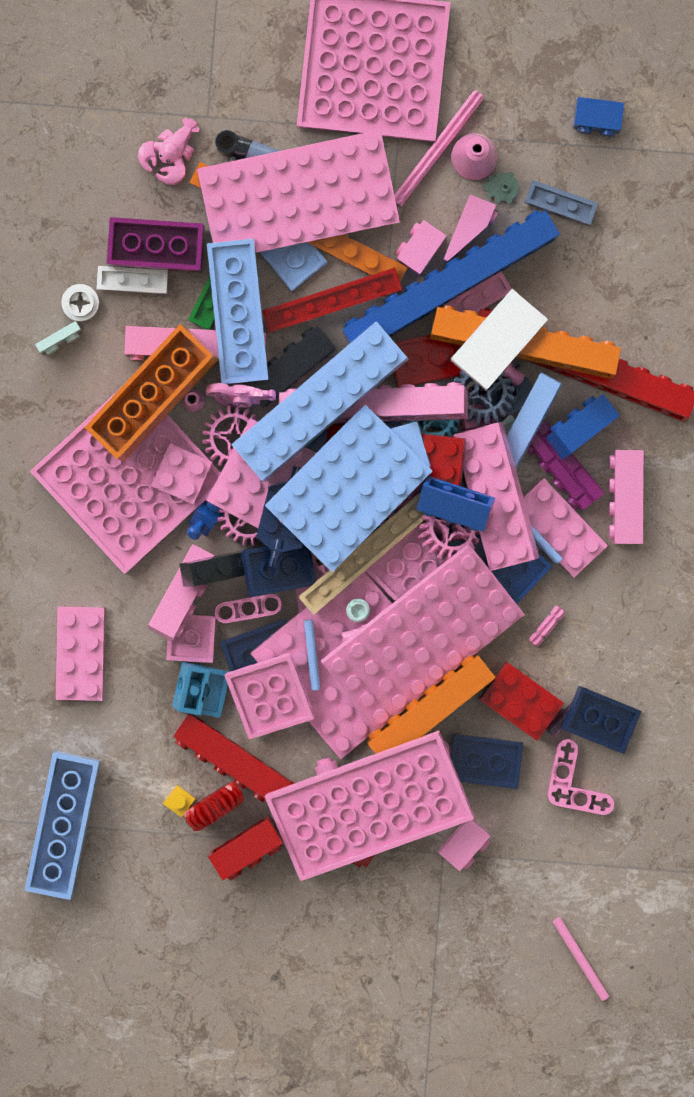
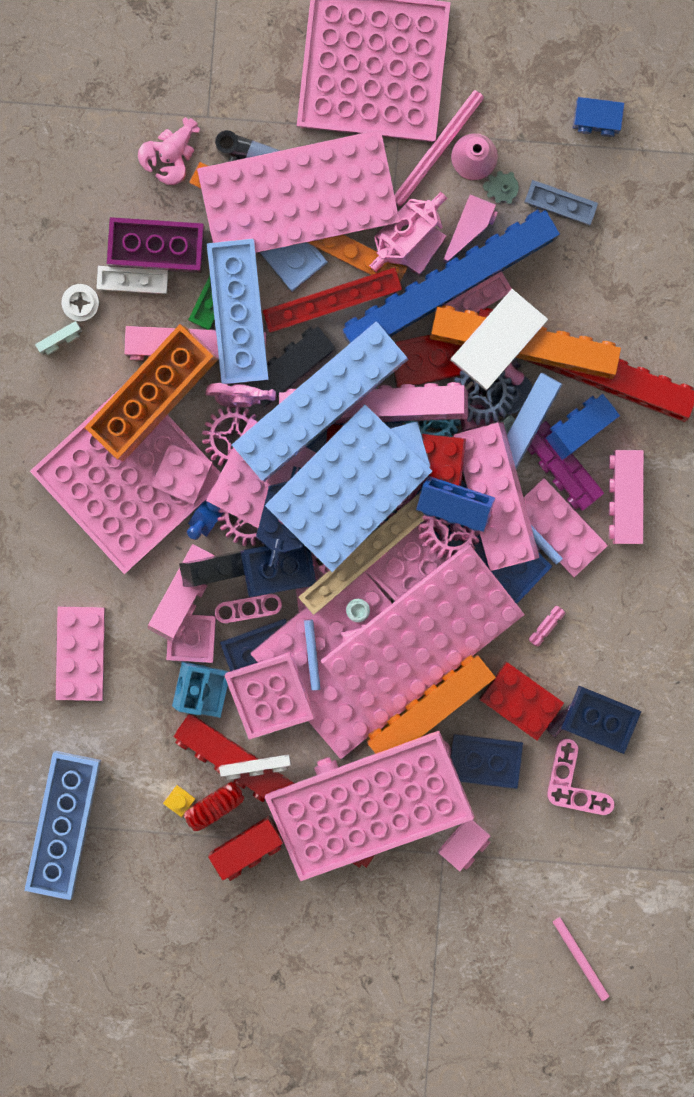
(198, 405): bright pink cone -> none
(255, 767): none -> white plate
(395, 244): none -> bright pink plate

